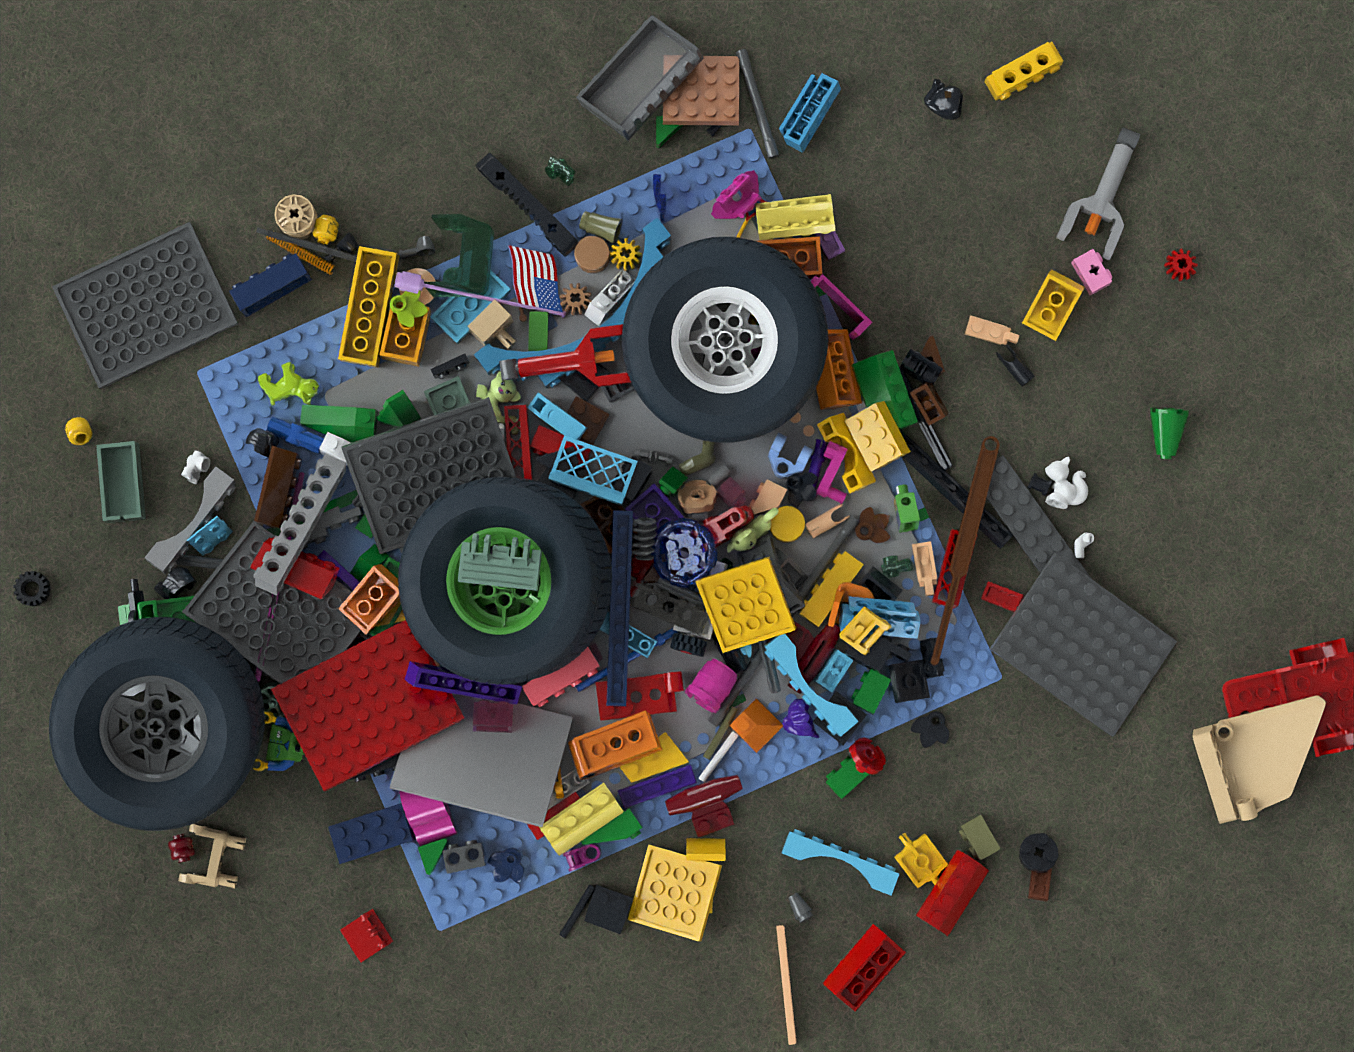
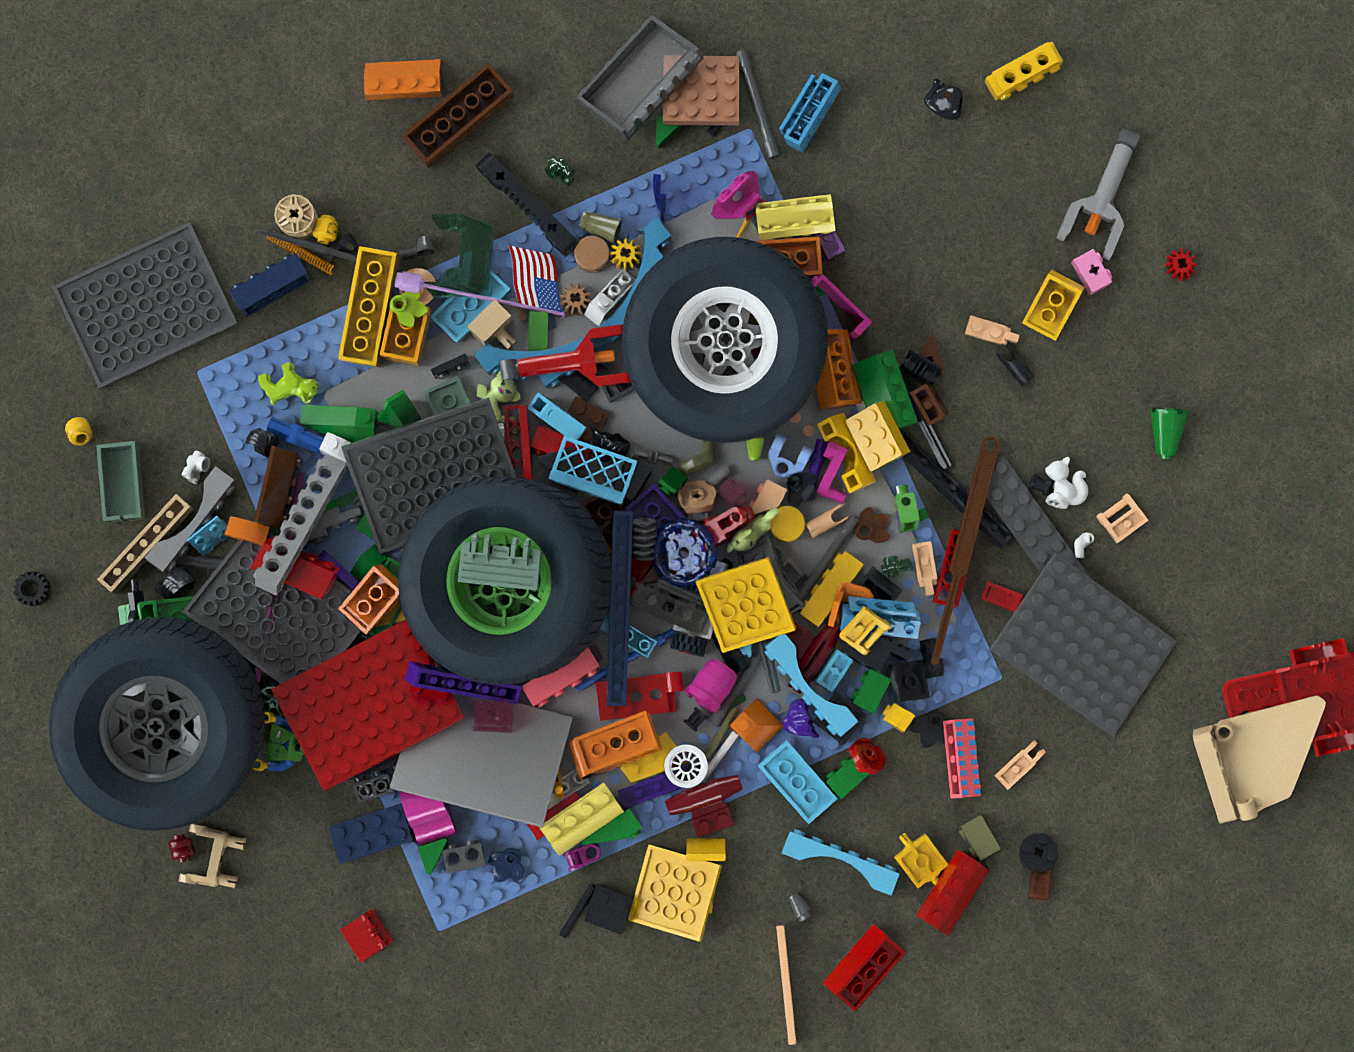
(134, 555): none -> tan brick
(246, 530): none -> orange slope
(373, 788): none -> dark grey slope
(403, 79): none -> orange slope
(458, 115): none -> reddish brown brick
(610, 442): none -> black hair
(695, 719): none -> black bush
(702, 771): none -> white wheel
(755, 447): none -> lime cone
(797, 782): none -> medium azure plate
(897, 717): none -> yellow arch
(962, 758): none -> coral brick
(1018, 766): none -> light nougat hinge
(1126, 523): none -> light nougat plate

